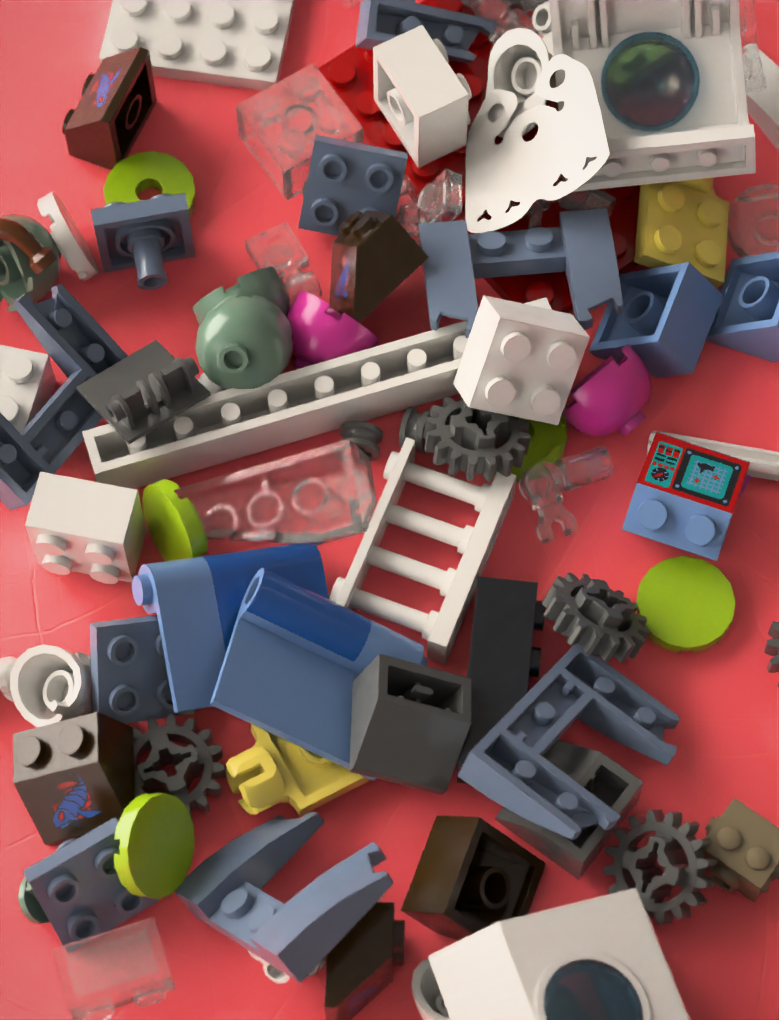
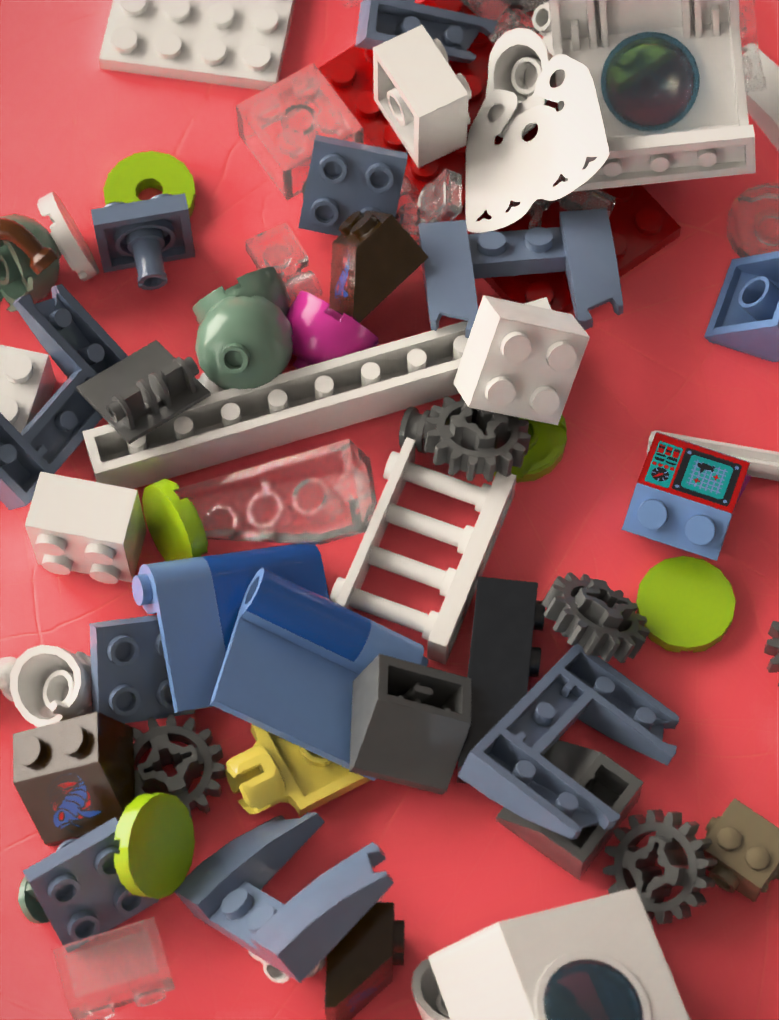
(112, 109): dark brown slope -> none
(364, 436): dark grey bush -> none
(470, 878): dark brown slope -> none
(544, 485): clear bar -> none
(611, 396): dark pink cylinder -> none
(662, 319): medium blue slope -> none
(683, 225): light yellow plate -> none

